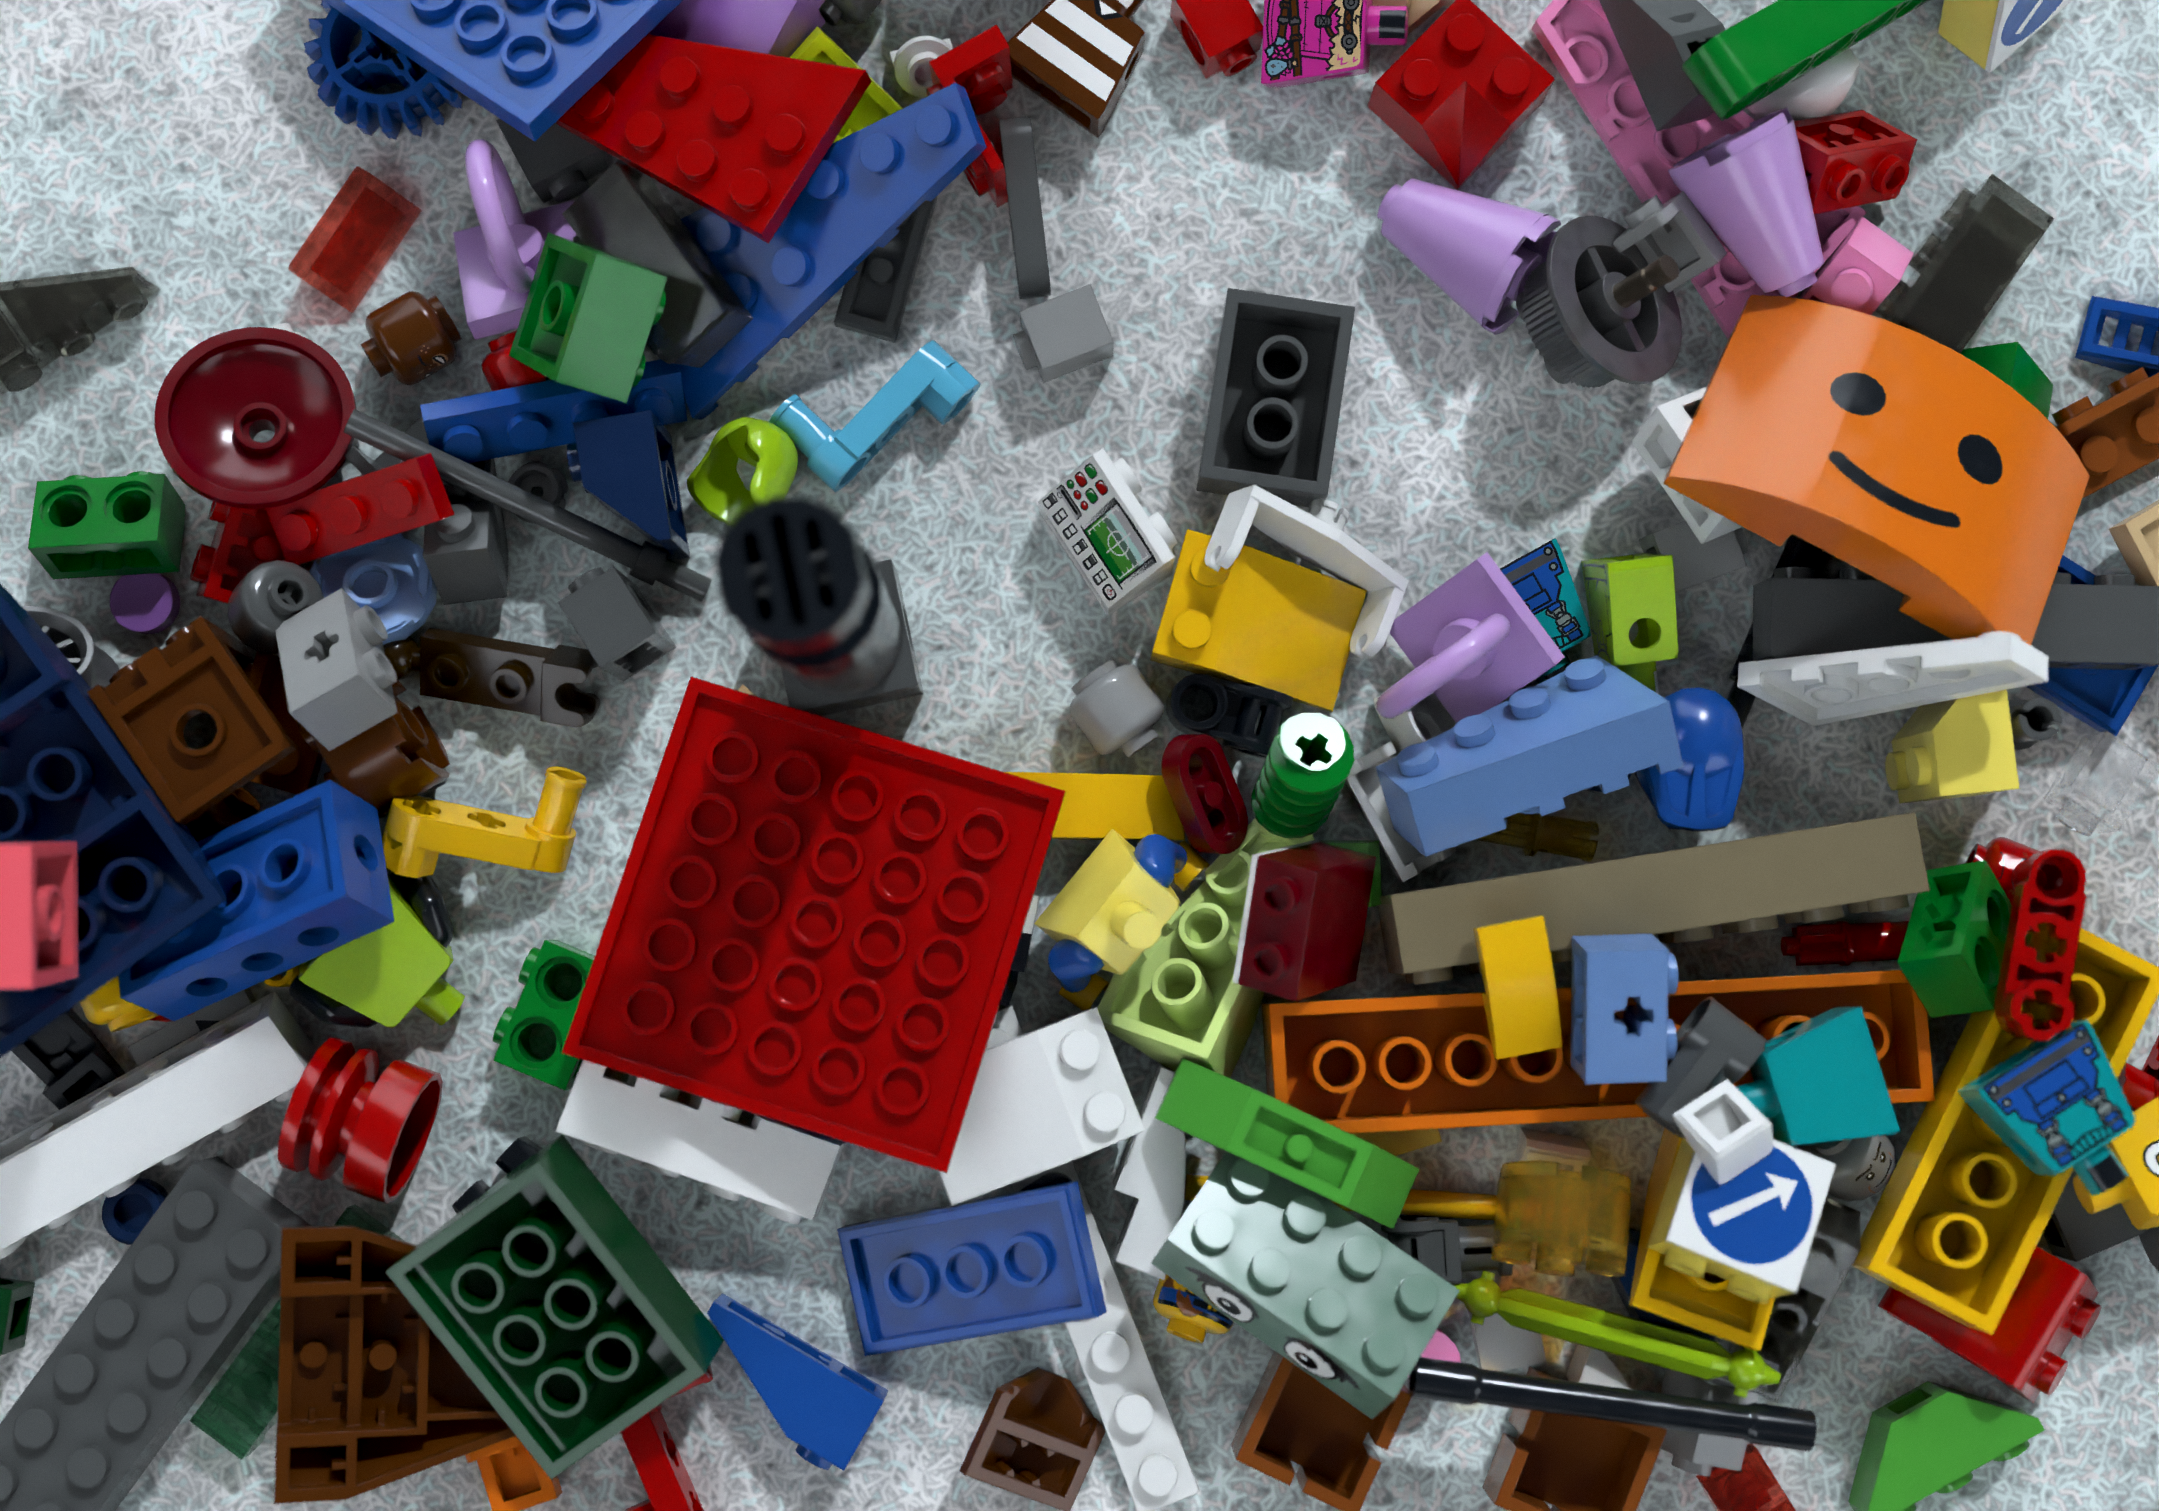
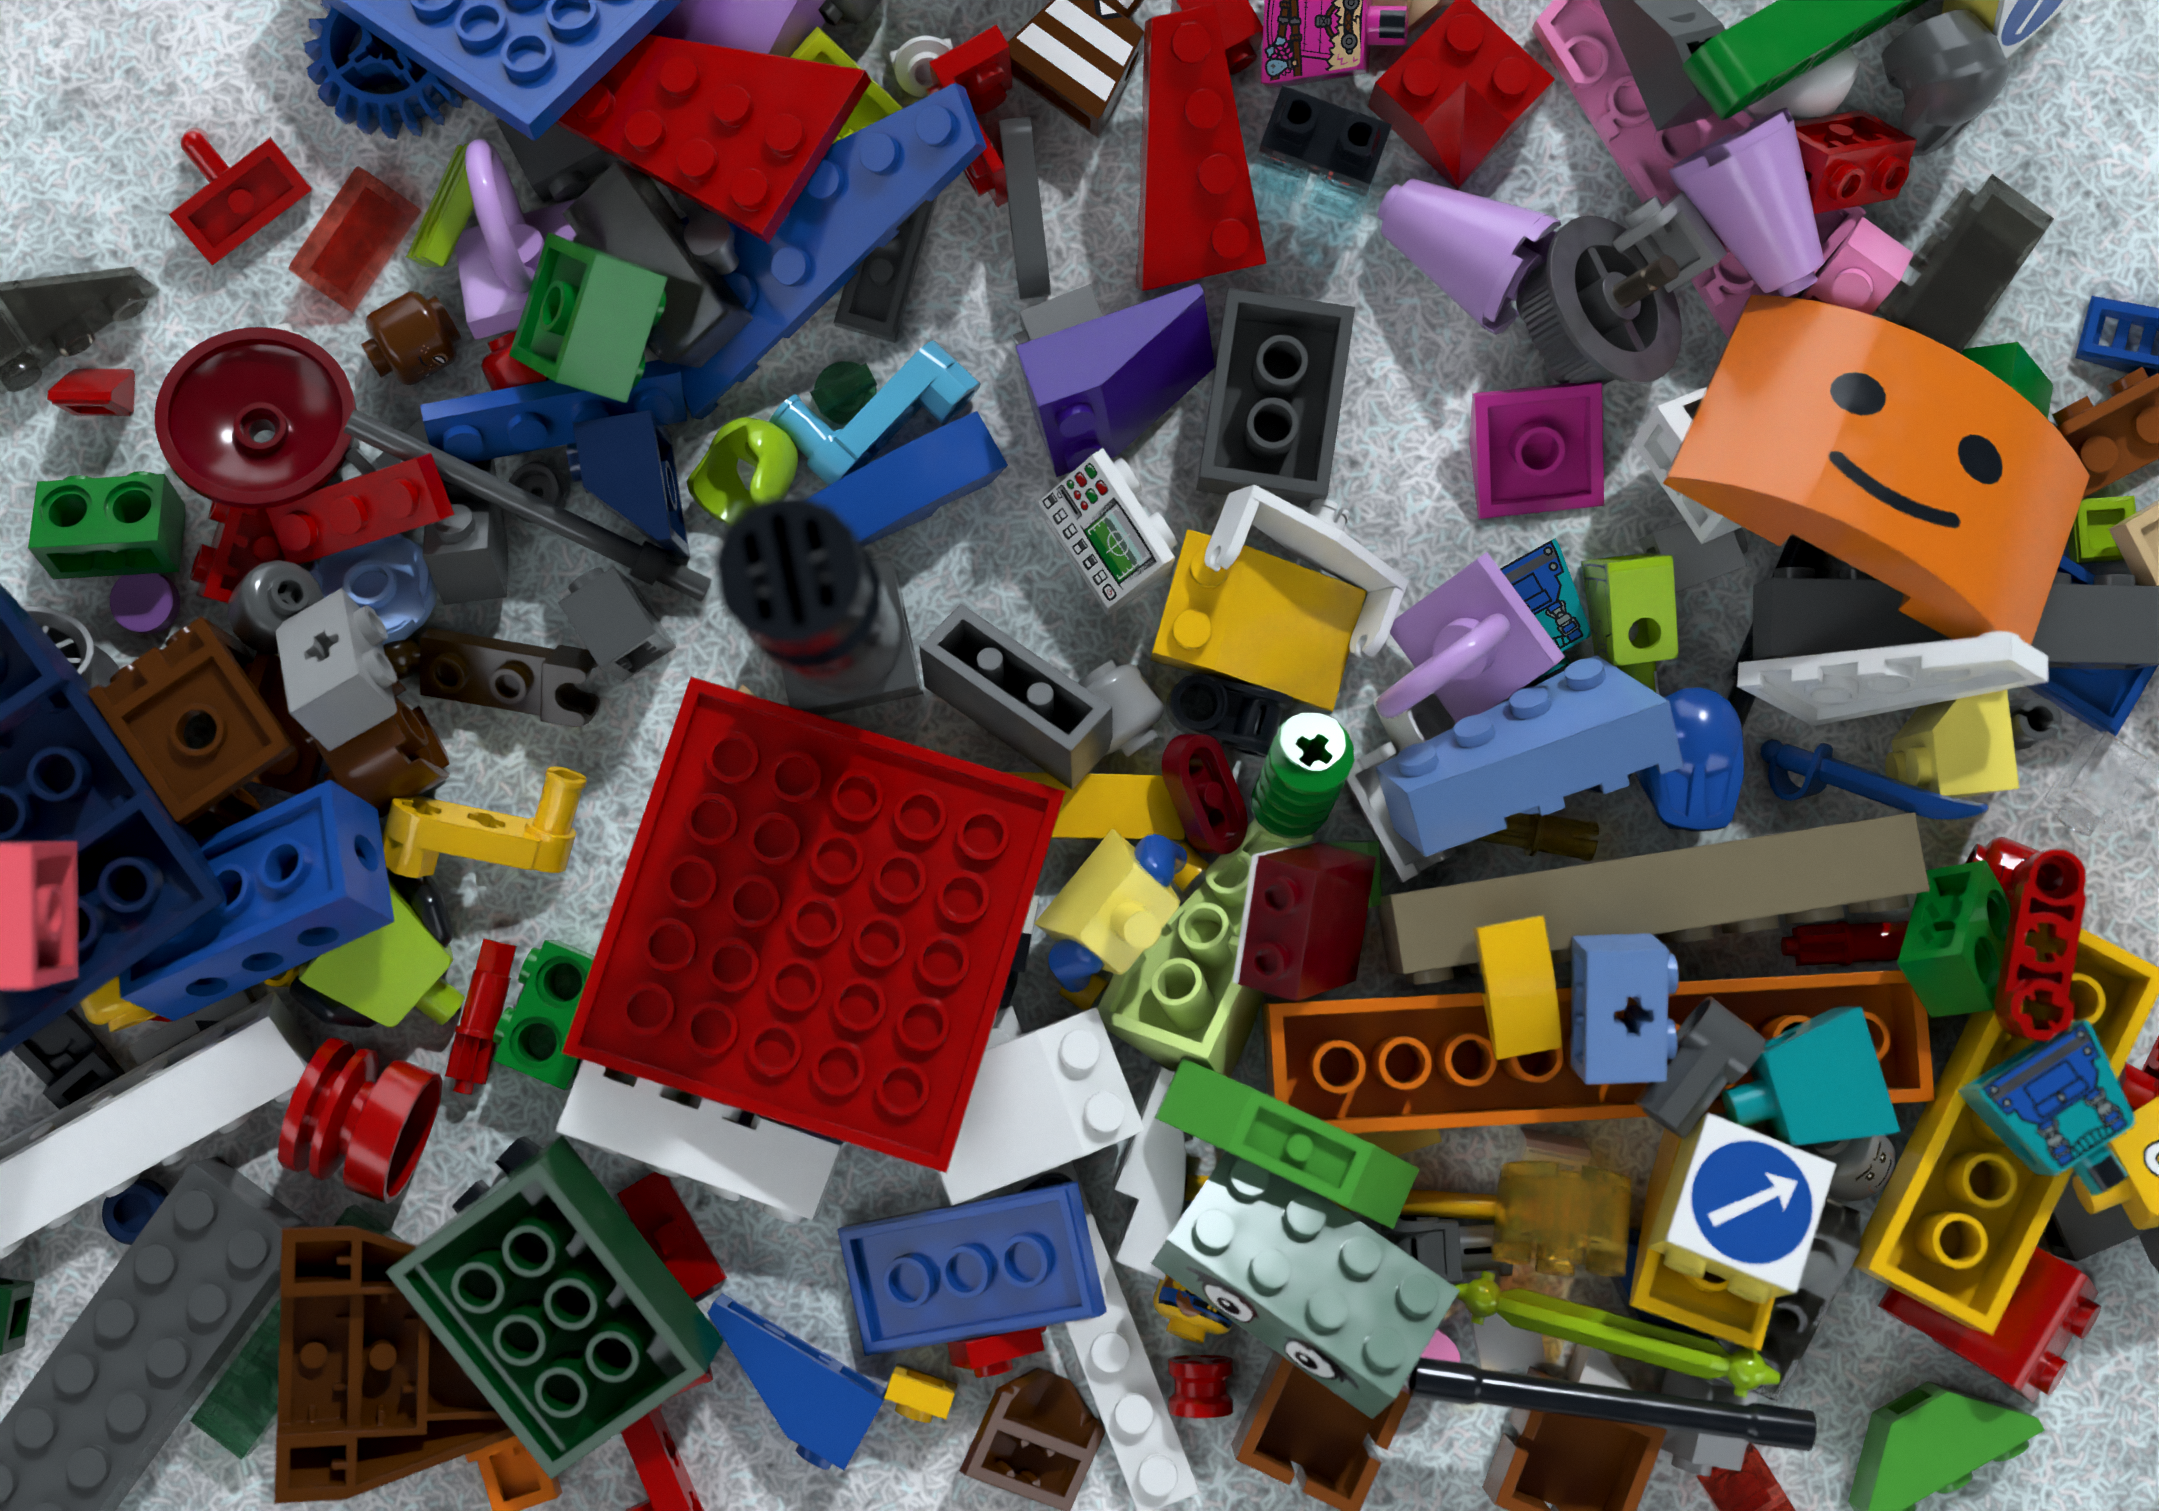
(95, 392): none -> red slope
(237, 197): none -> red plate
(444, 216): none -> lime tile
(482, 1010): none -> red piece
(672, 1232): none -> red piece
(708, 235): none -> flat silver piece
(843, 390): none -> clear green plate
(915, 479): none -> blue slope
(920, 1394): none -> yellow plate
(994, 1353): none -> red bracket
(1016, 696): none -> dark grey brick
(1115, 375): none -> dark purple slope
(1194, 169): none -> red wedge
(1200, 1386): none -> red wheel
(1325, 141): none -> black hips
(1537, 449): none -> dark pink slope
(1725, 1131): white slope -> none
(1822, 769): none -> blue sword
(1946, 74): none -> dark grey helmet
(2090, 534): none -> lime tile

